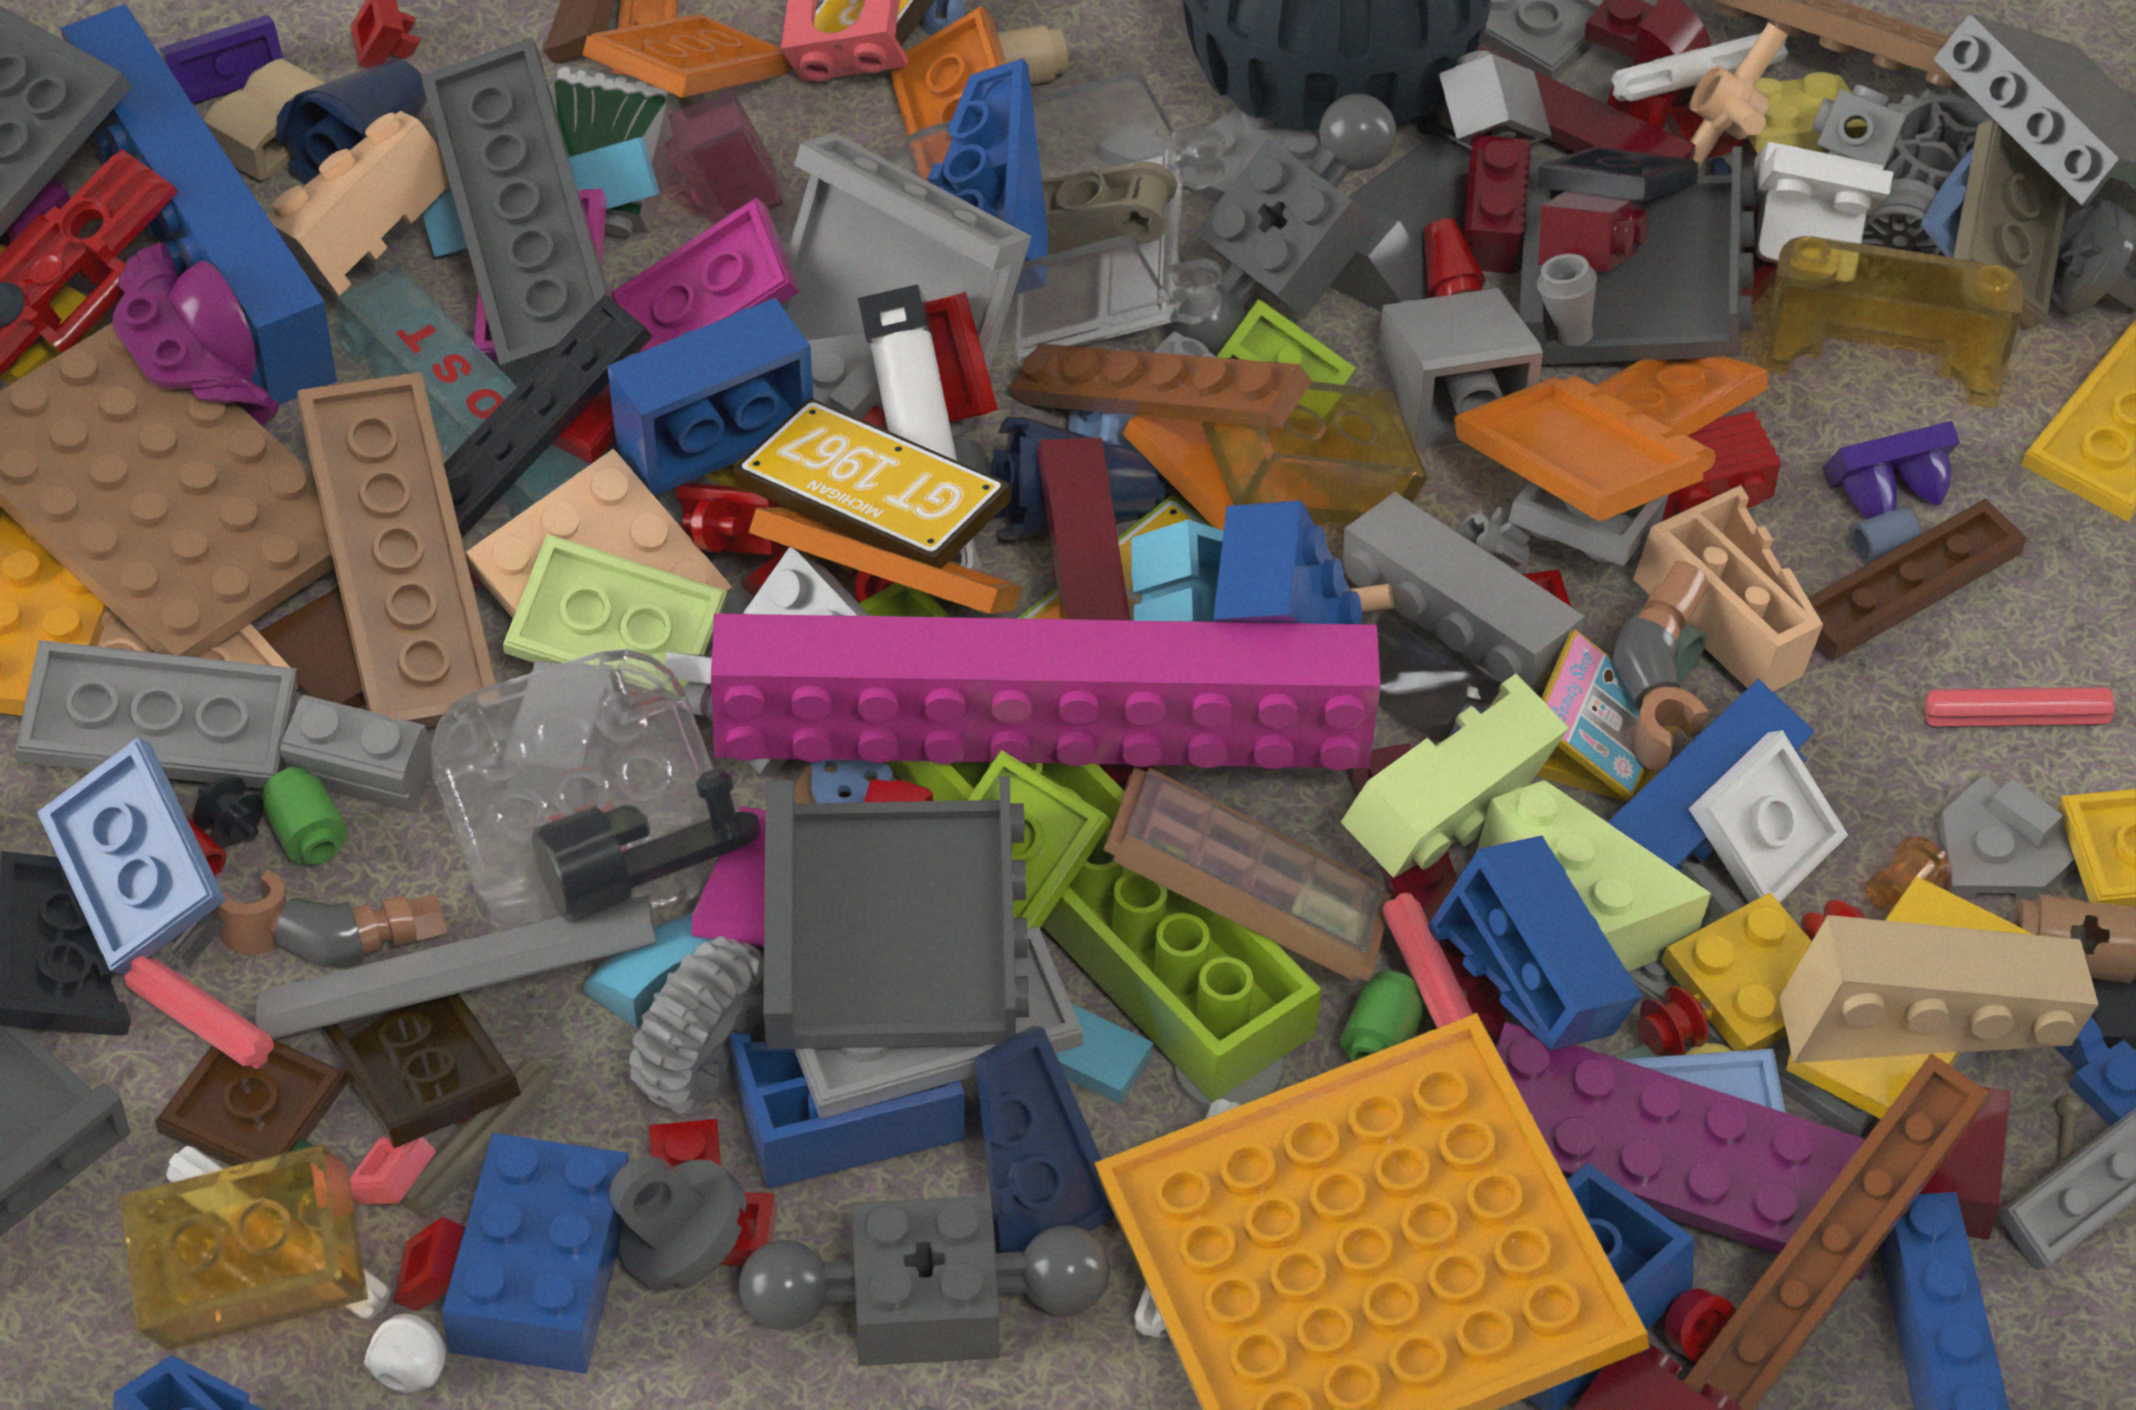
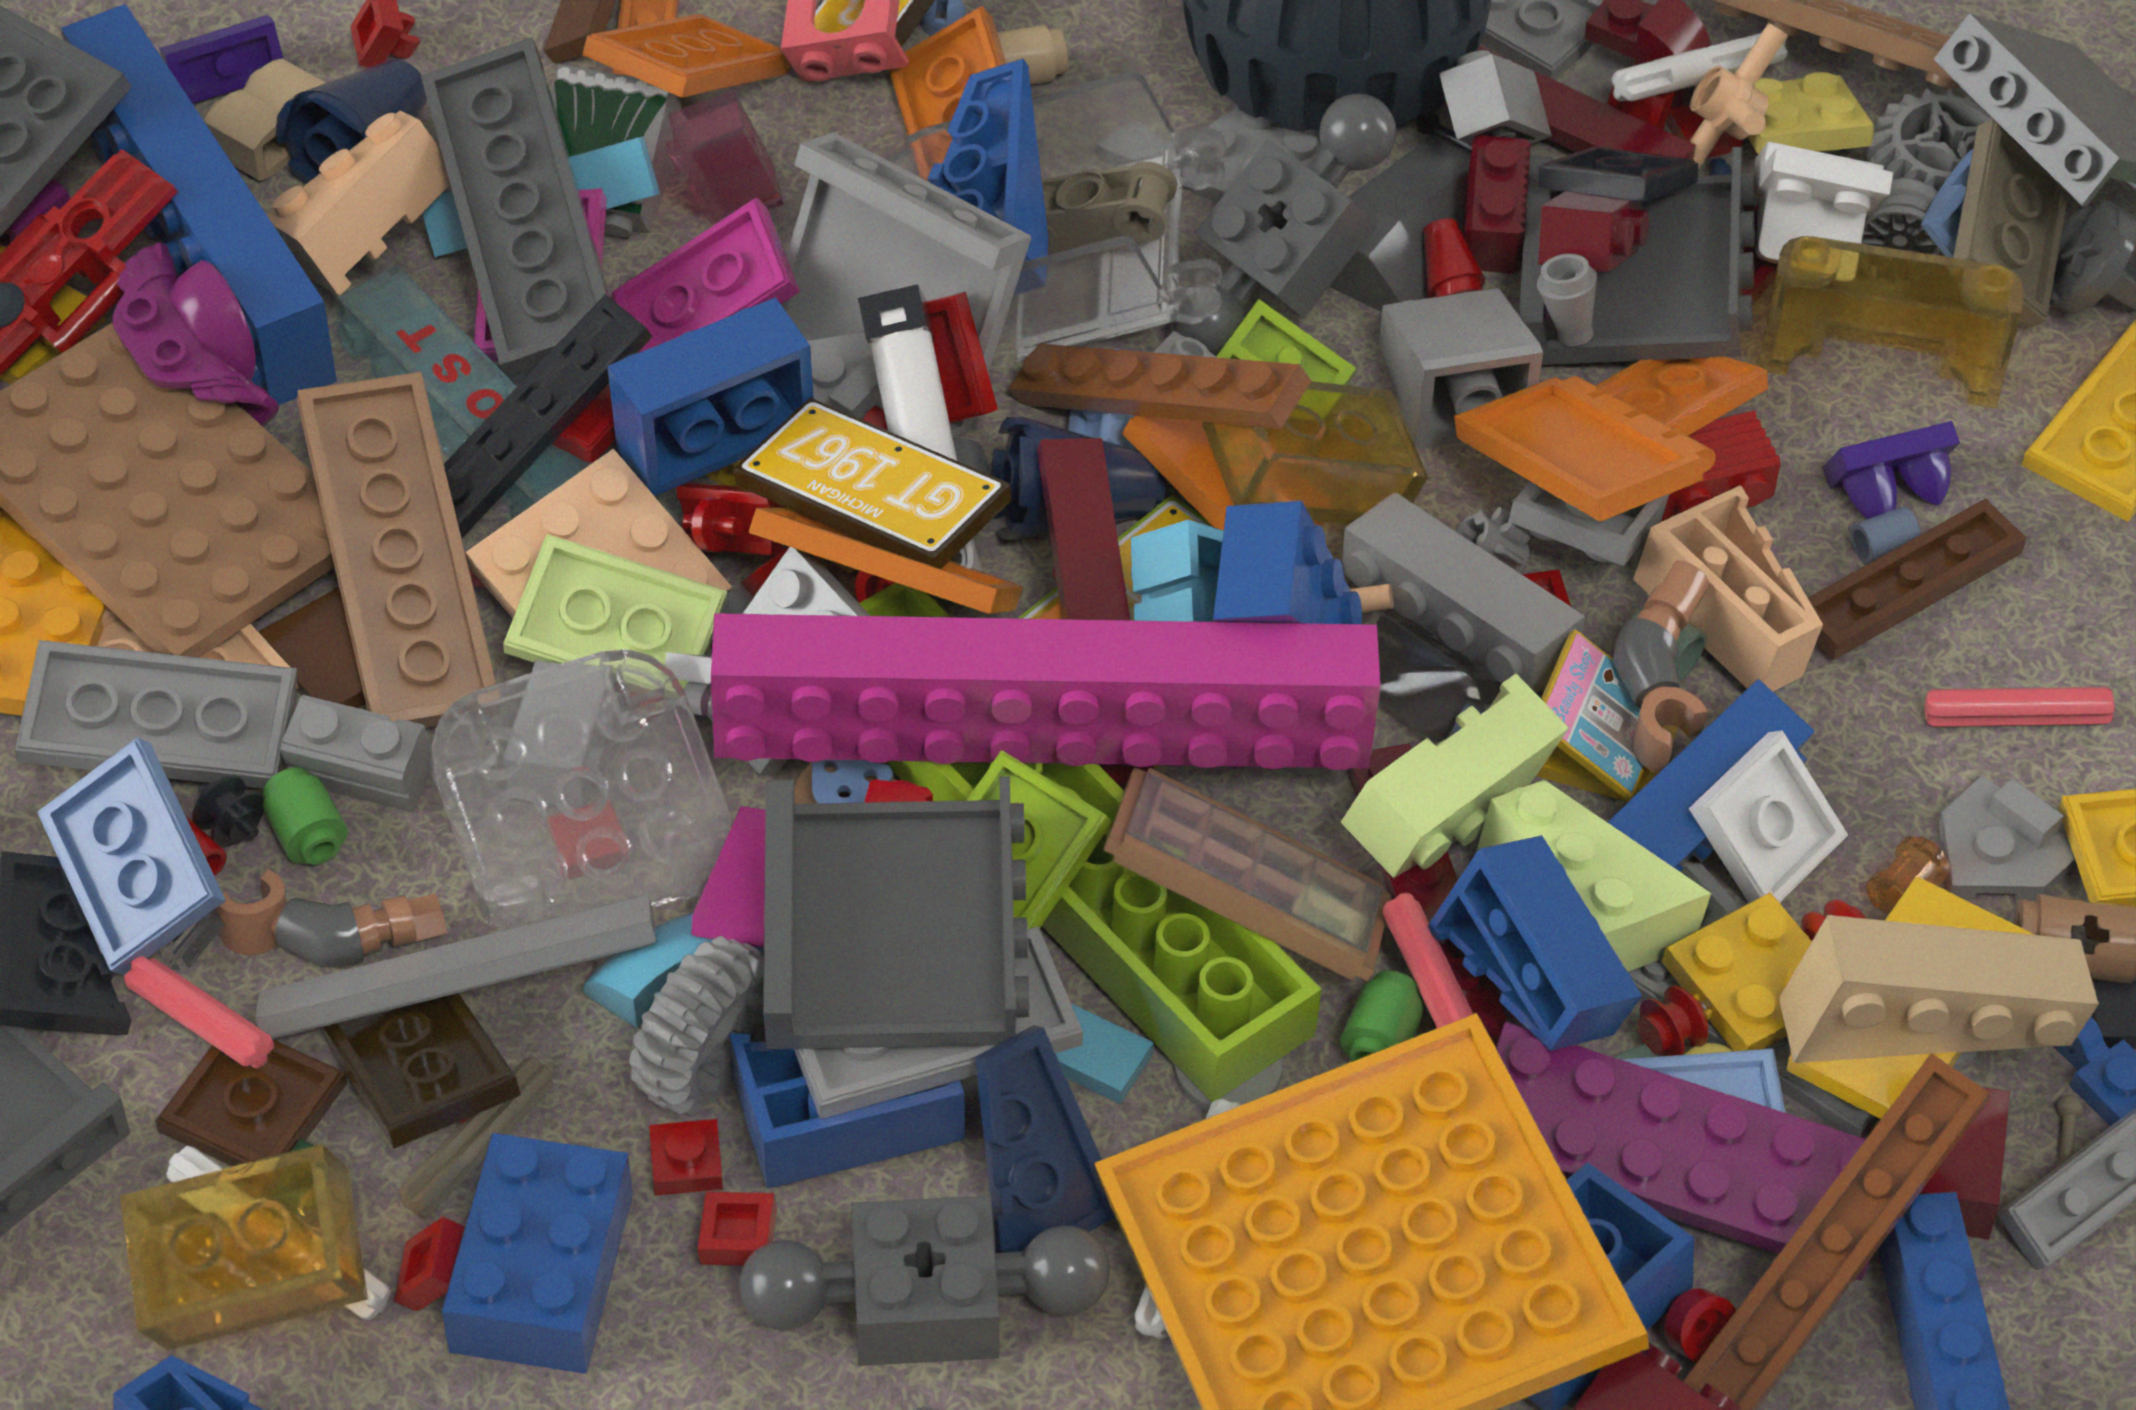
(389, 1172): coral tile -> none
(406, 1354): white piece -> none
(589, 872): black piece -> none
(680, 1220): dark grey tile -> none
(1866, 105): light grey brick -> none

